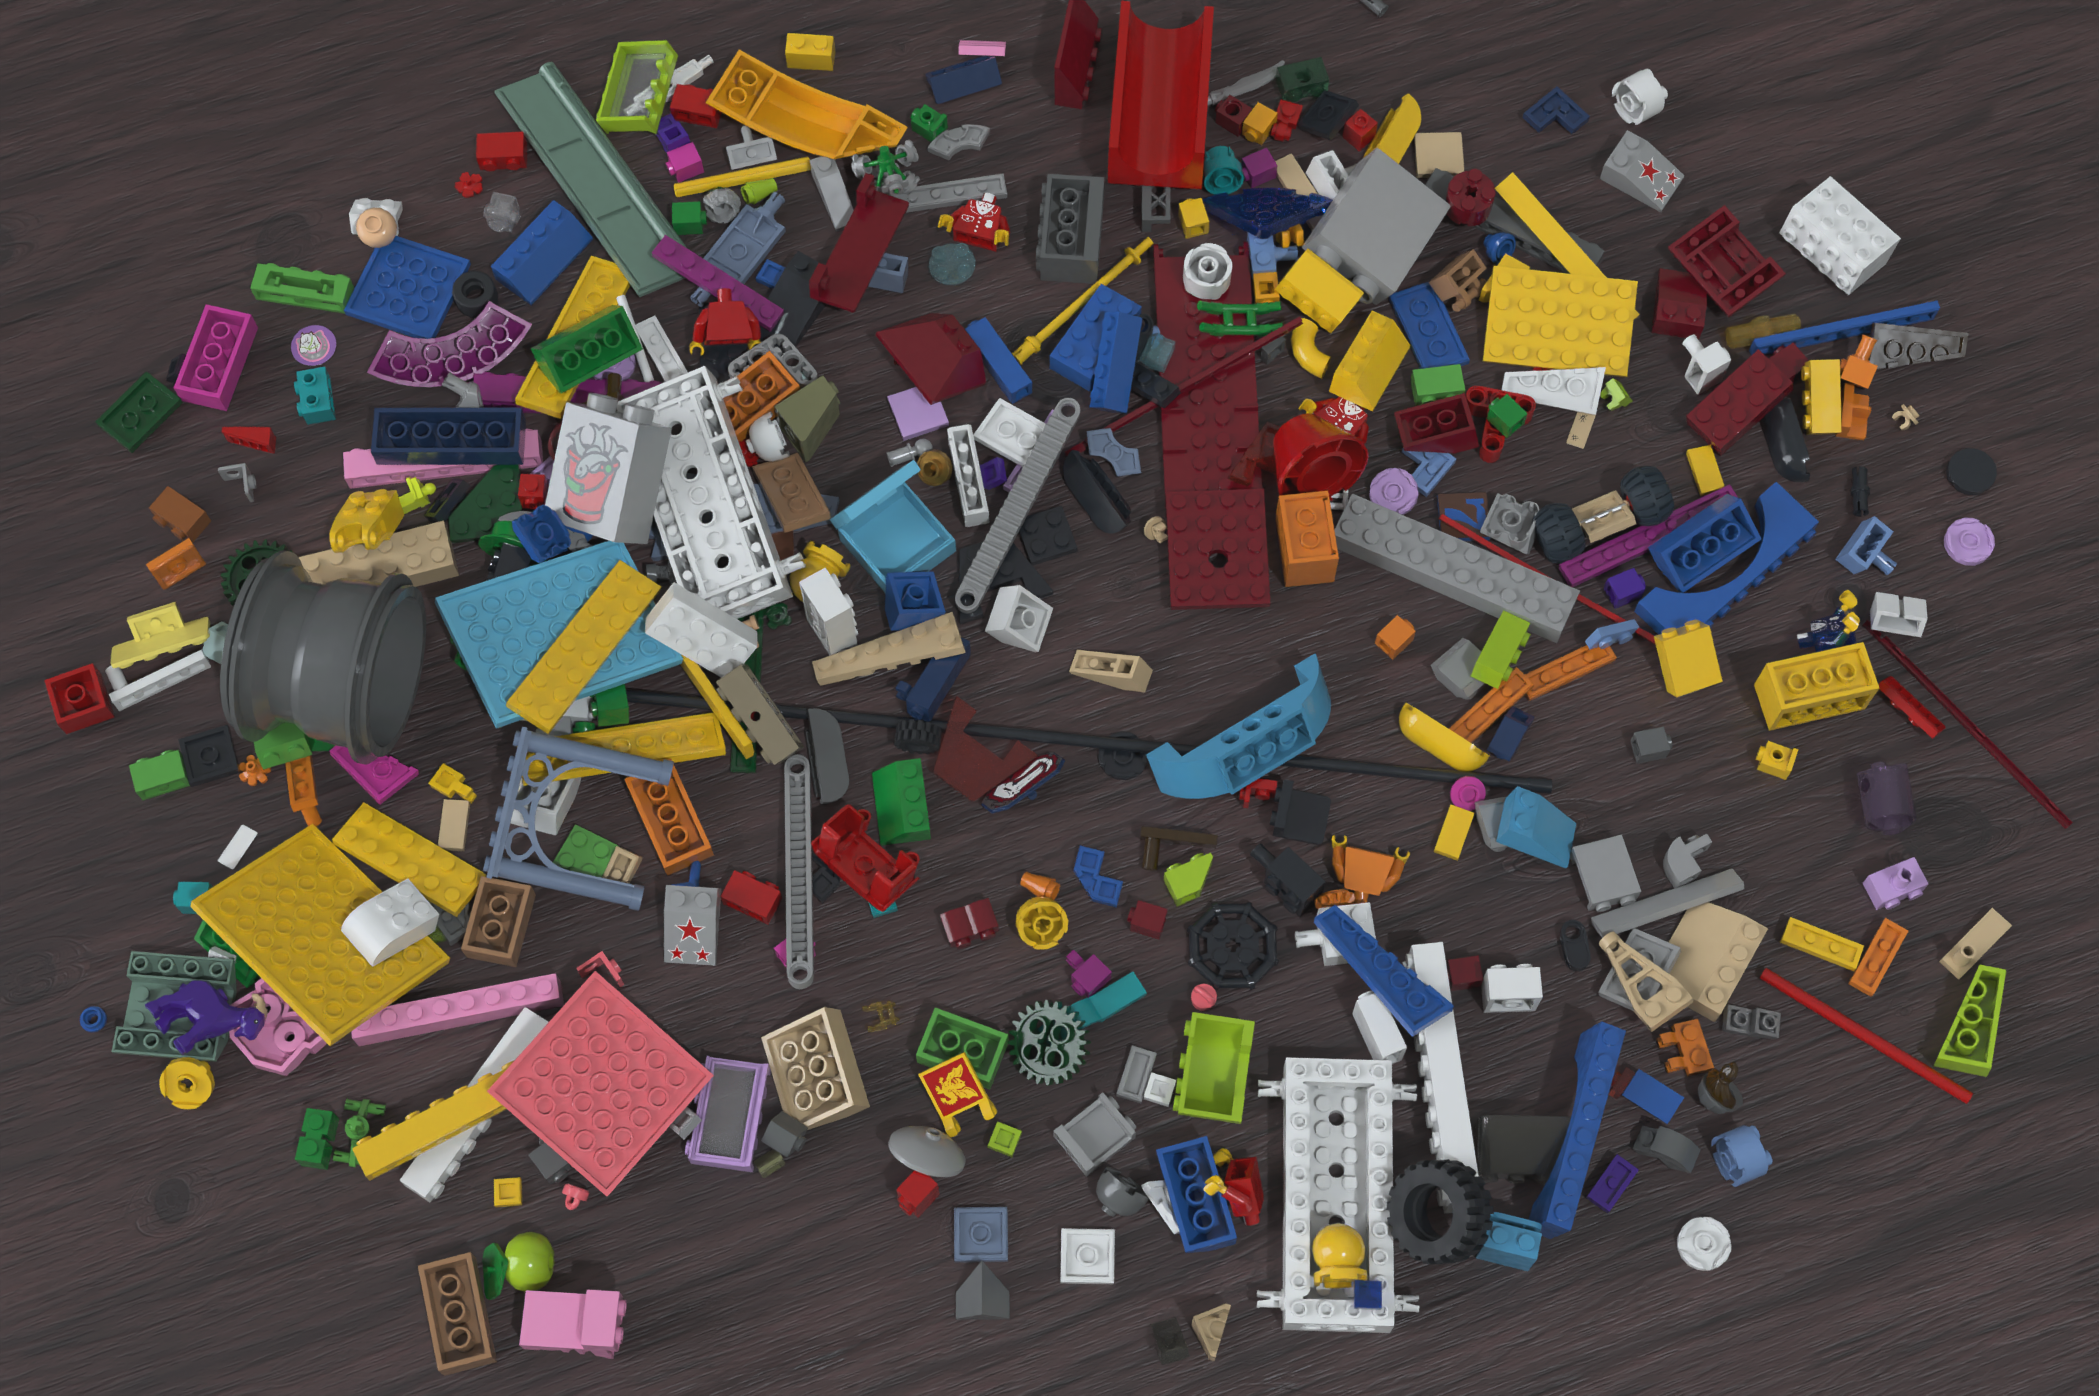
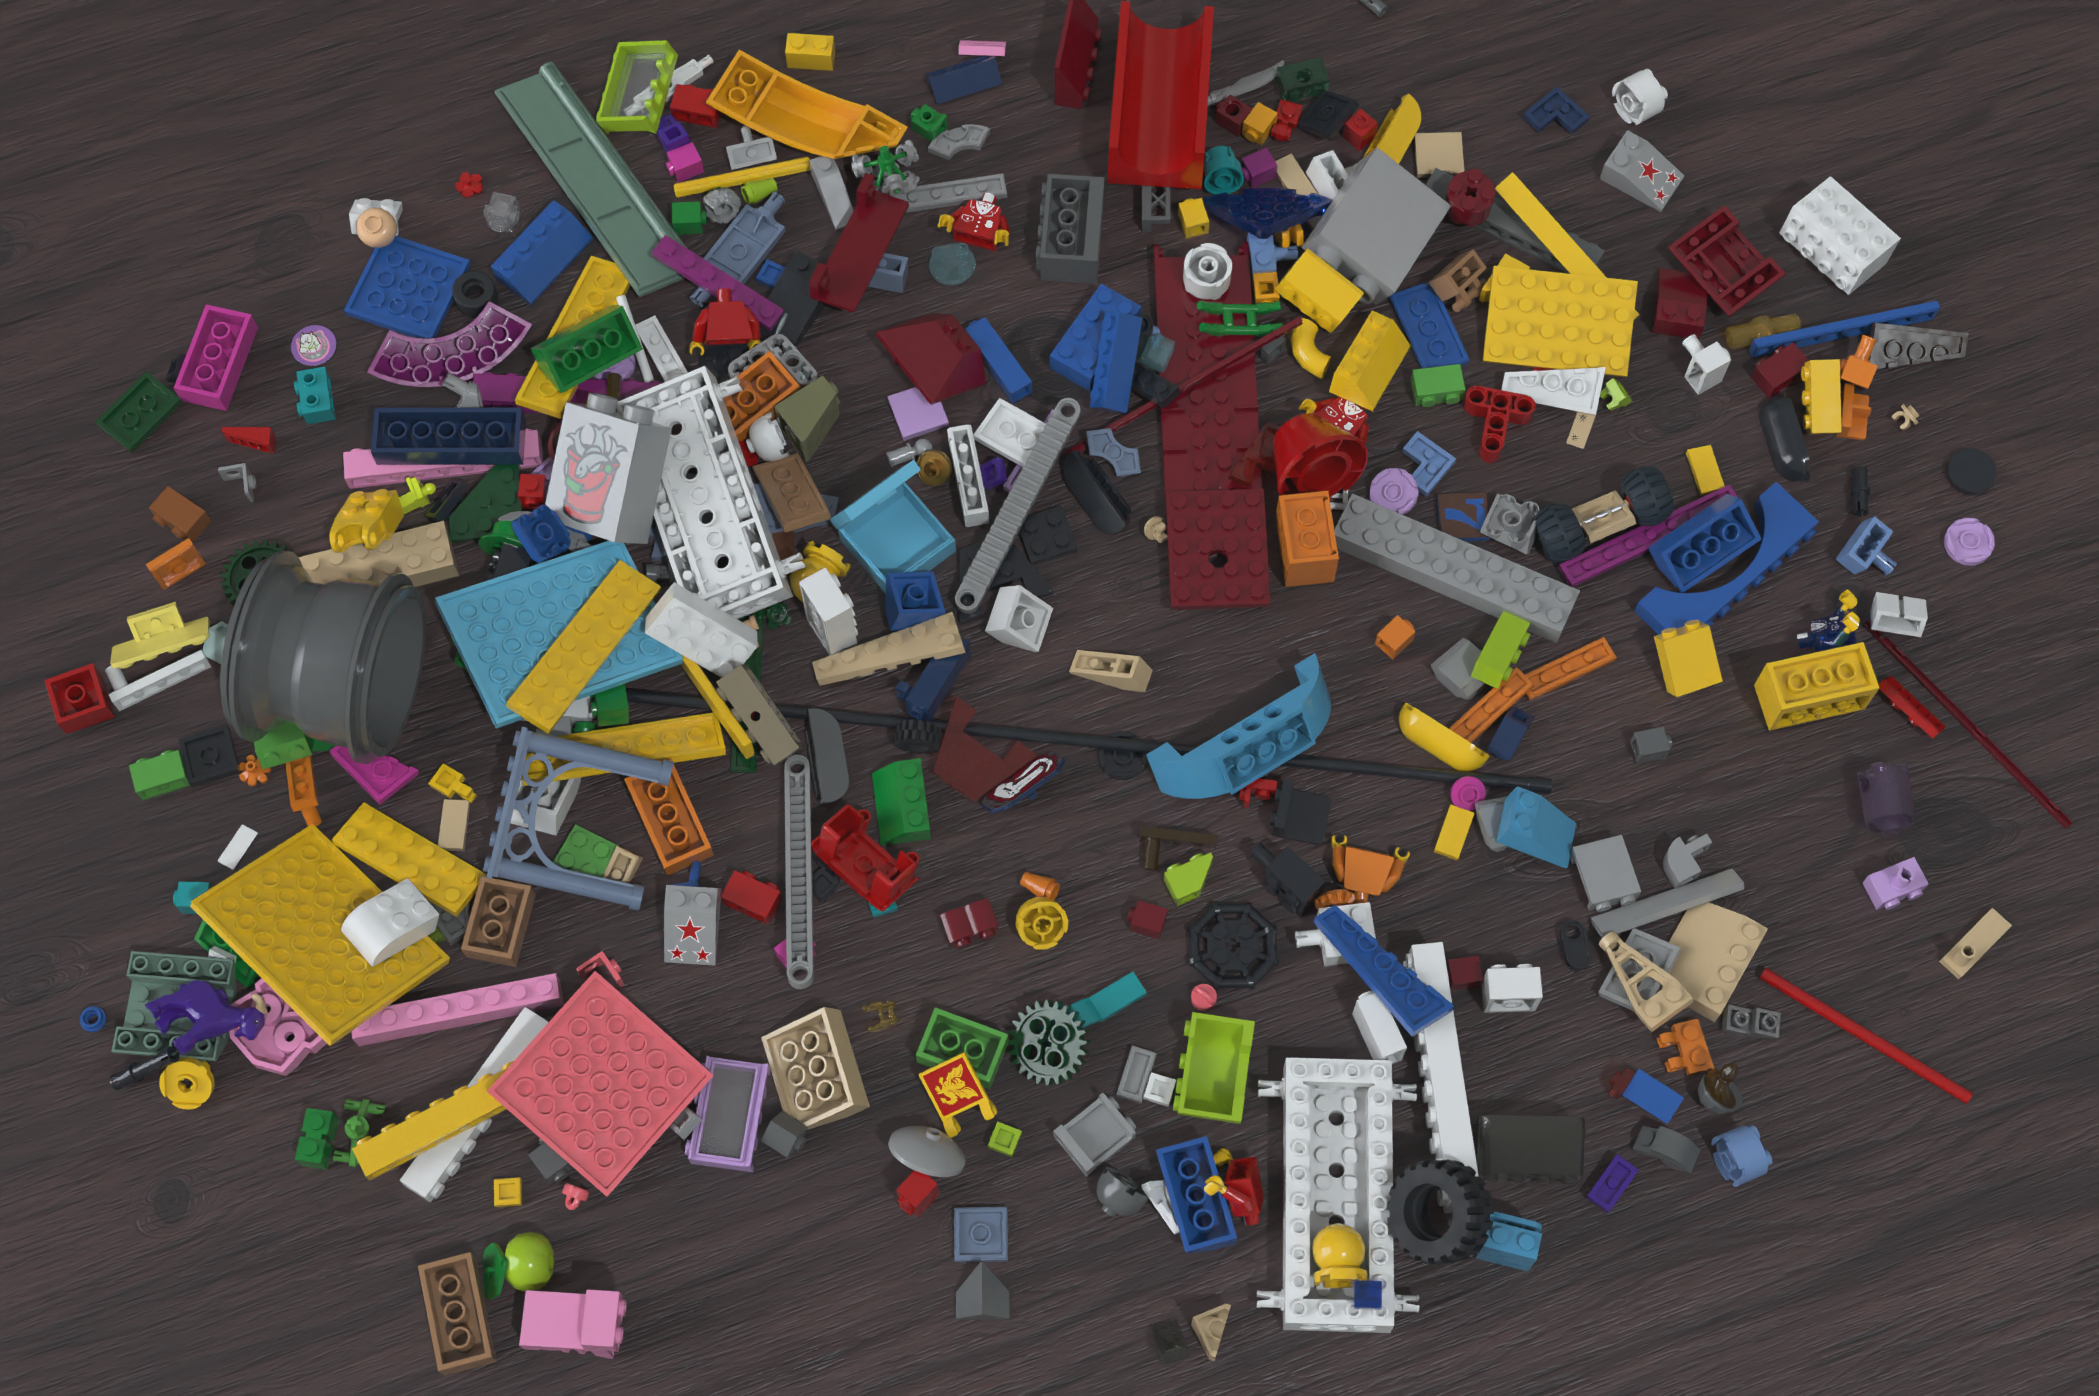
(136, 1072): none -> black pin
(301, 287): bright green brick -> none
(501, 151): red brick -> none
(769, 1163): olive slope -> none
(1033, 343): yellow bar -> none
(1087, 1256): white tile -> none
(1089, 974): magenta brick -> none
(1099, 888): blue tile -> none
(1438, 426): dark red slope -> none
(1470, 534): red piece -> none
(1498, 245): blue brick -> none
(1506, 415): green brick -> none
(1596, 1064): blue arch -> none
(1606, 636): medium blue plate -> none
(1624, 588): dark purple brick -> none
(1704, 1243): white tile -> none
(1739, 402): dark red brick -> none
(1776, 767): yellow brick -> none
(1822, 944): yellow plate -> none
(1878, 957): orange plate -> none
(1974, 1029): lime wedge -> none

